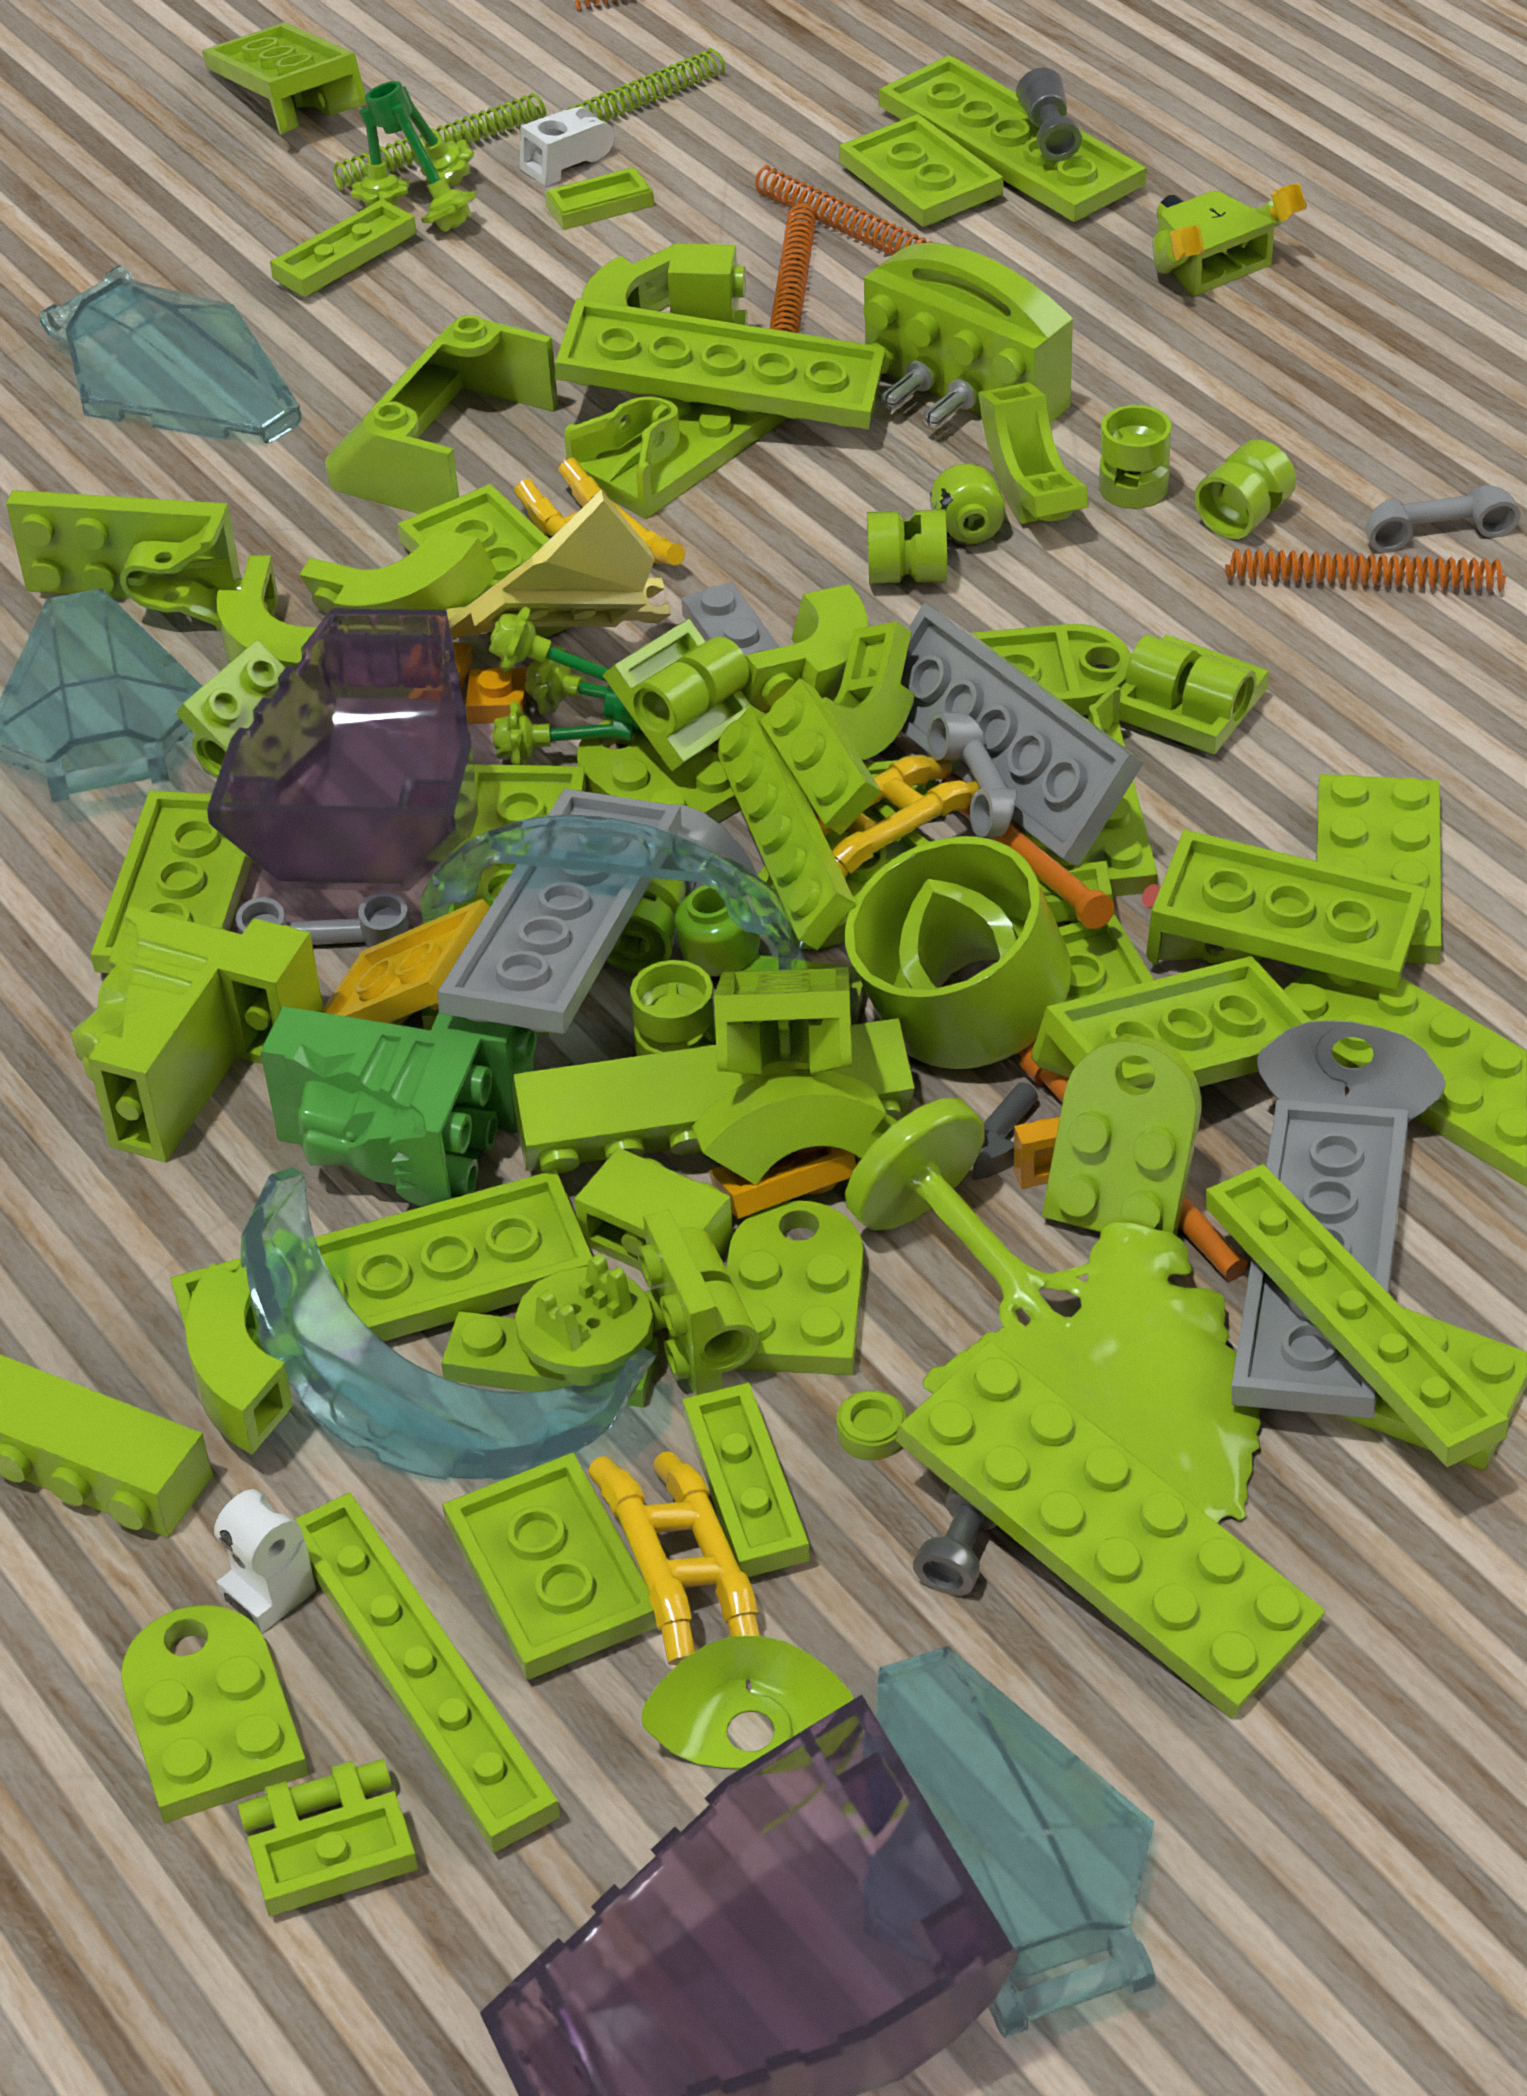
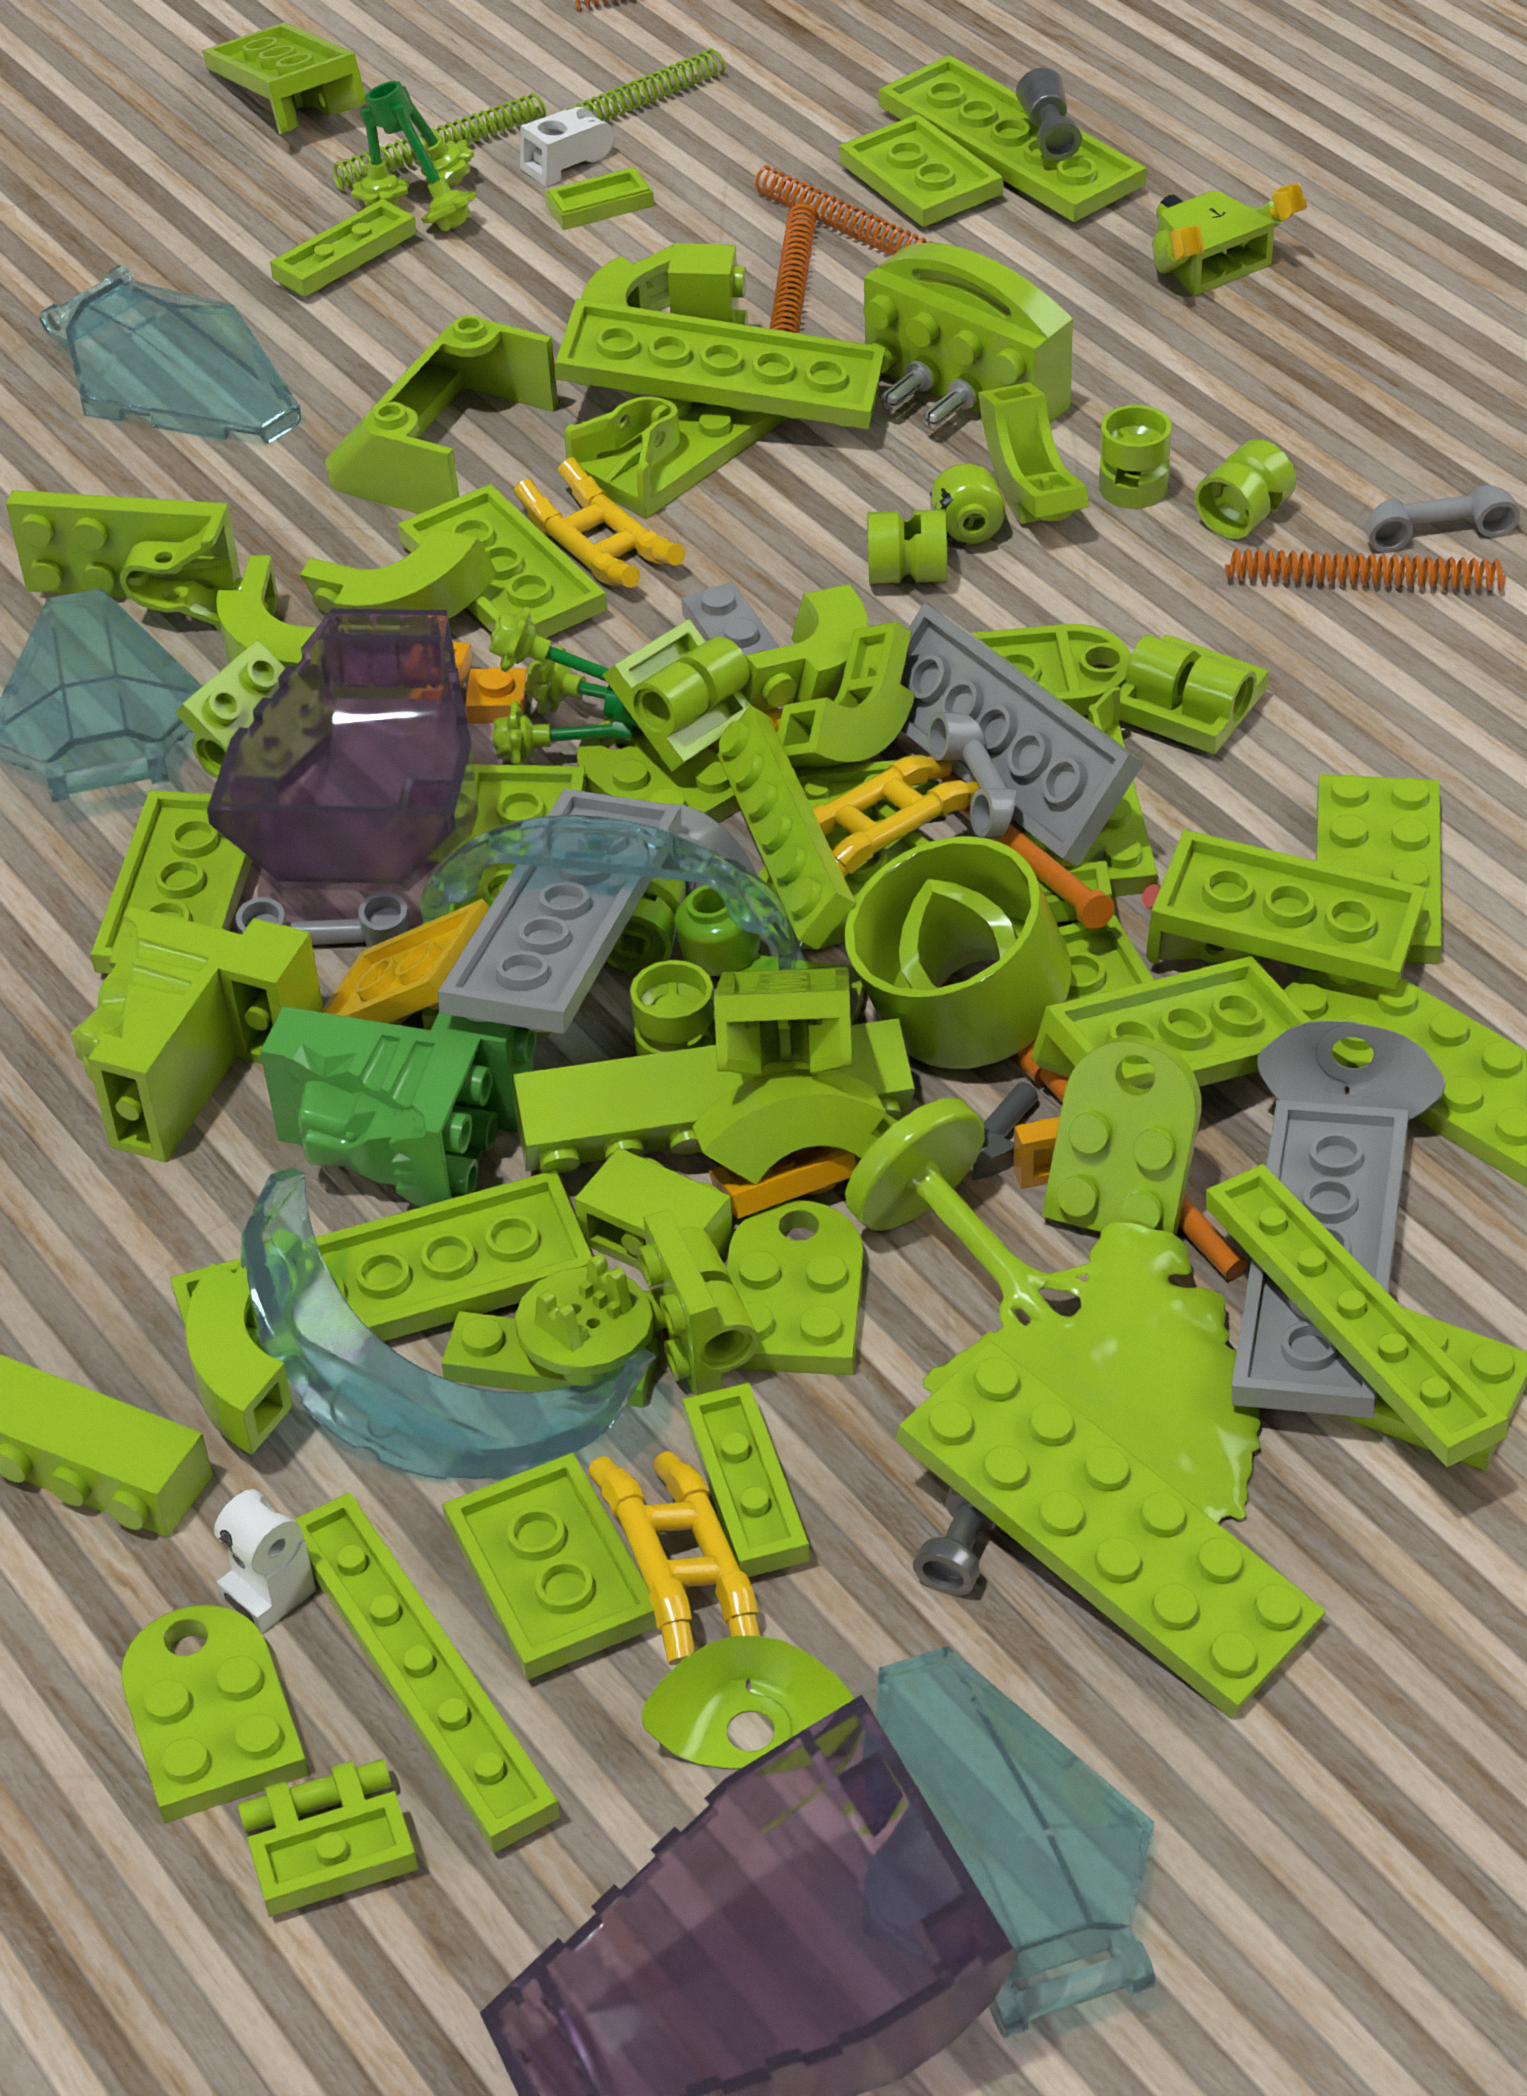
(581, 577): light yellow panel -> none
(820, 756): lime plate -> none
(869, 1424): lime tile -> none

